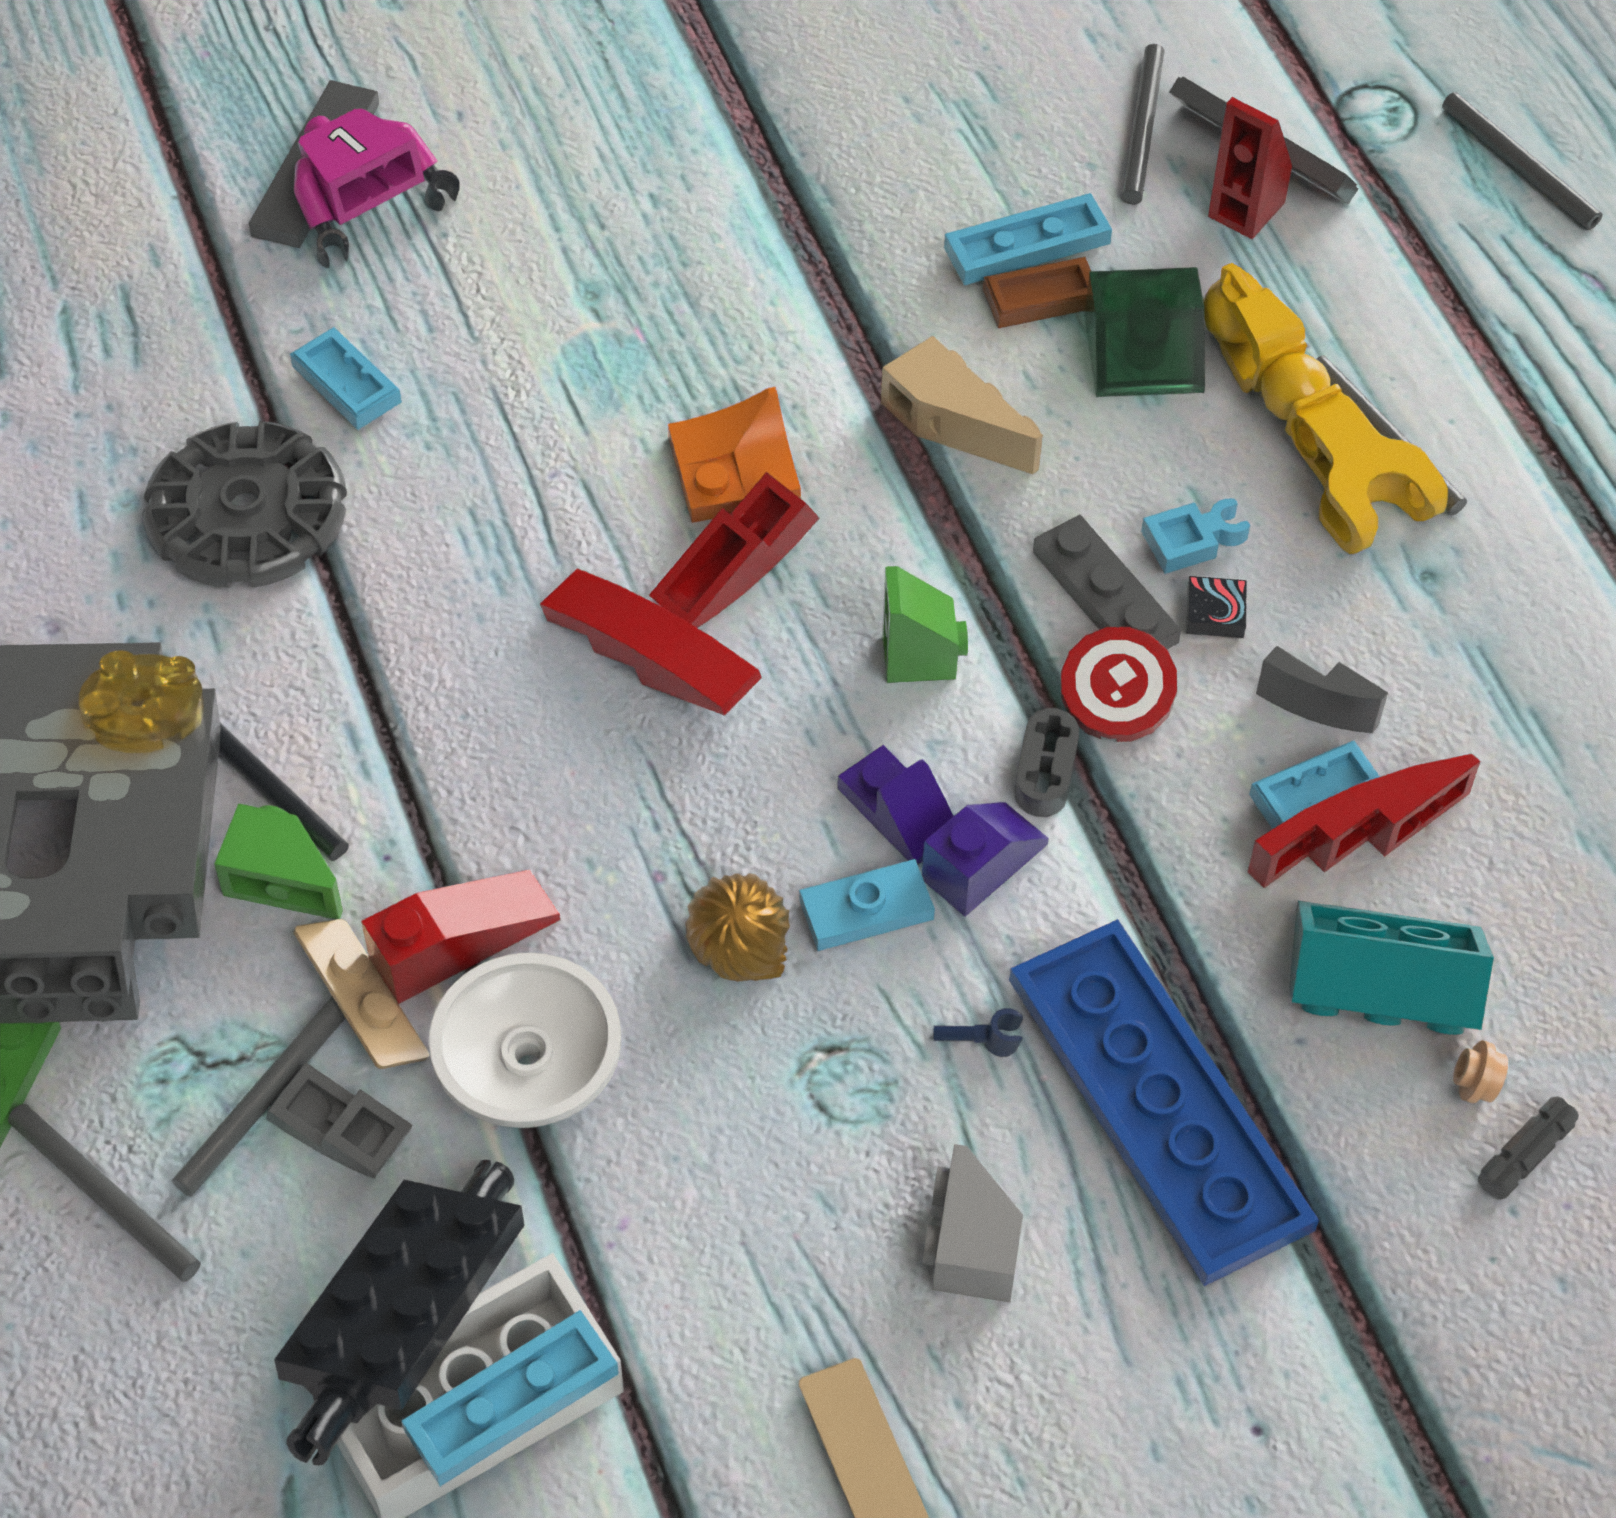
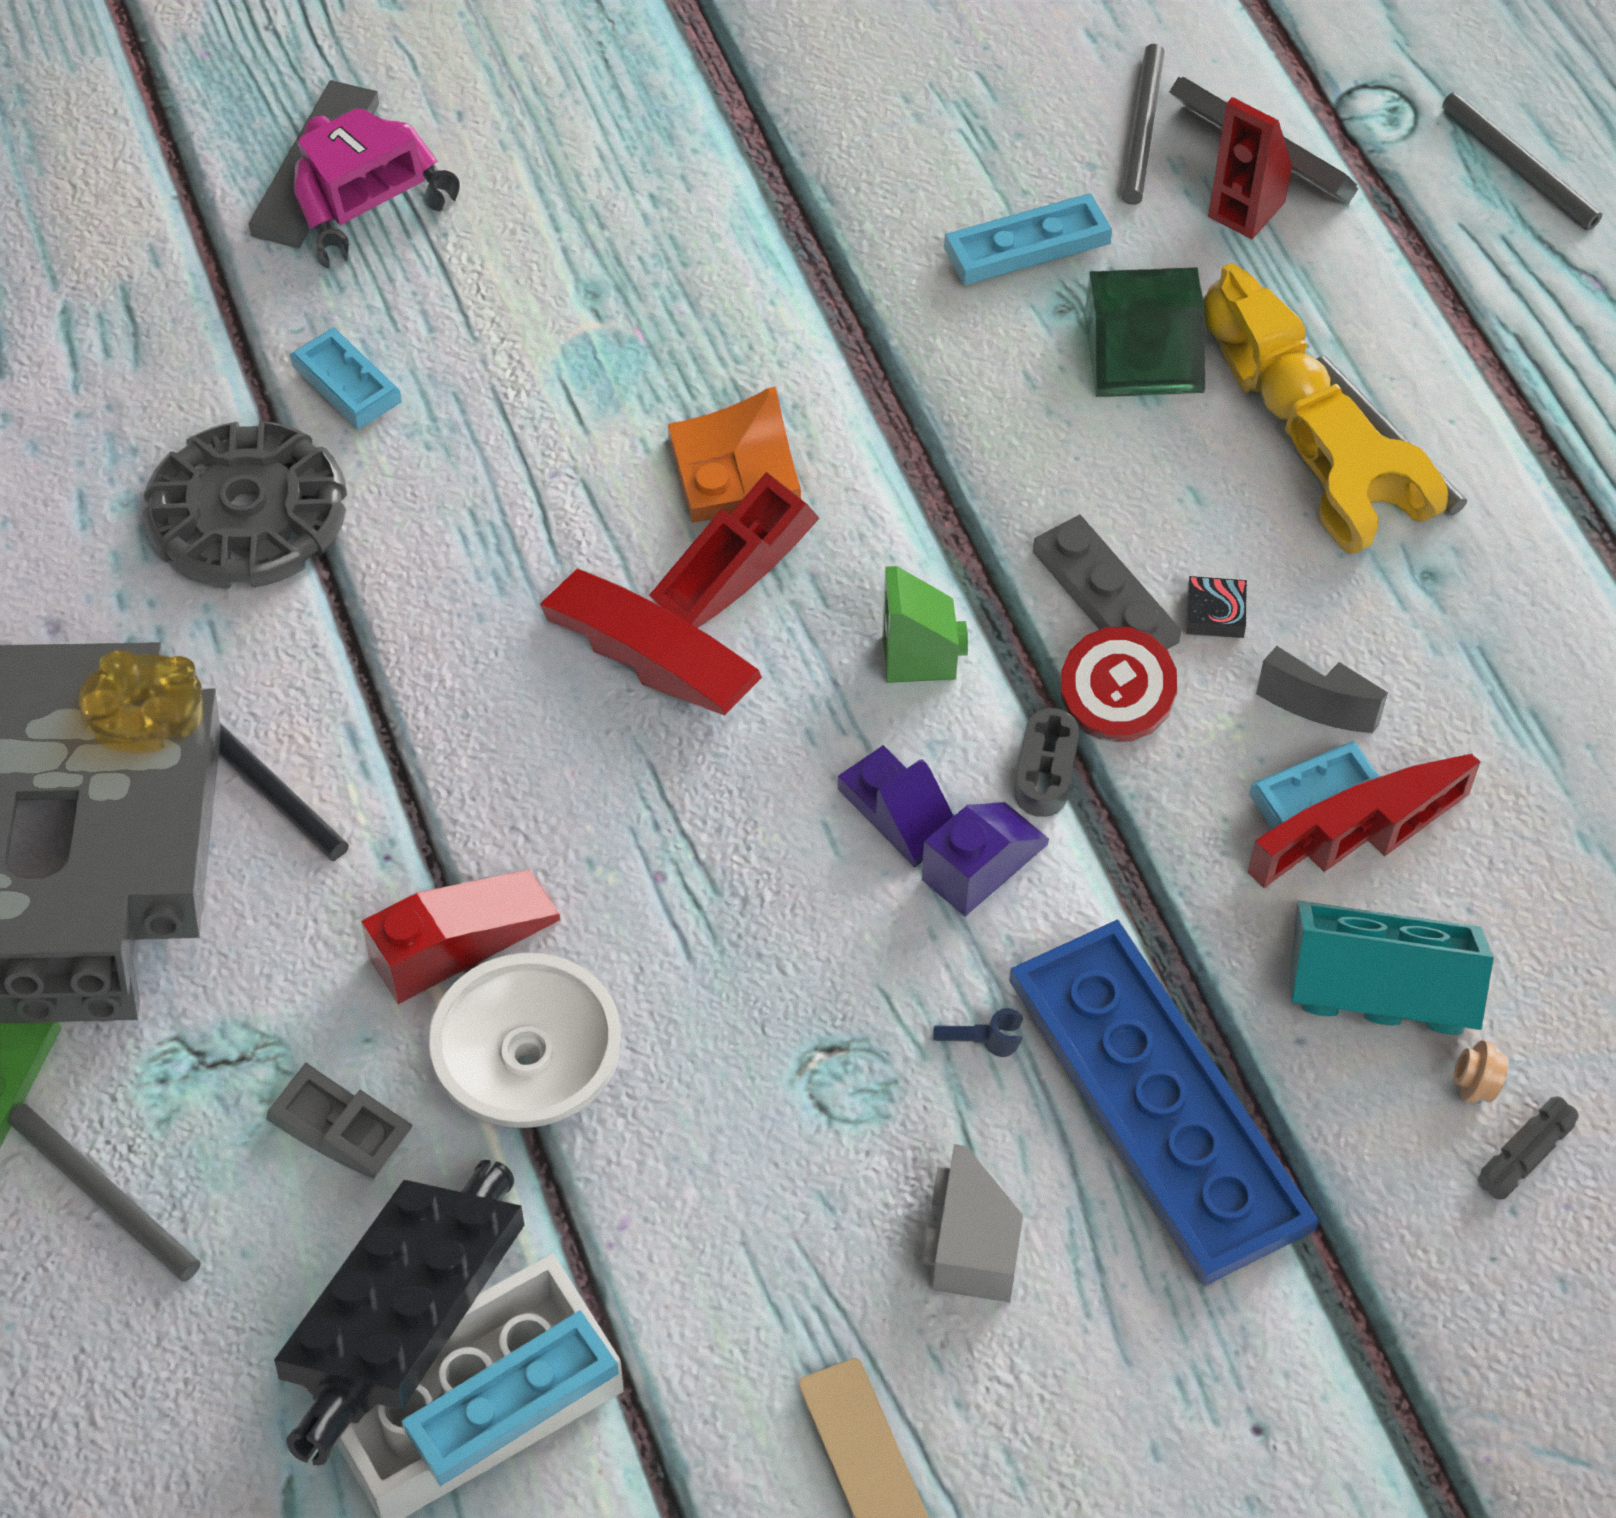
(258, 1099): dark grey bar -> none
(275, 863): bright green slope -> none
(361, 993): tan piece -> none
(739, 928): pearl gold hair -> none
(866, 904): medium azure plate -> none
(952, 406): tan slope -> none
(1037, 292): dark orange tile -> none
(1188, 537): medium azure plate -> none

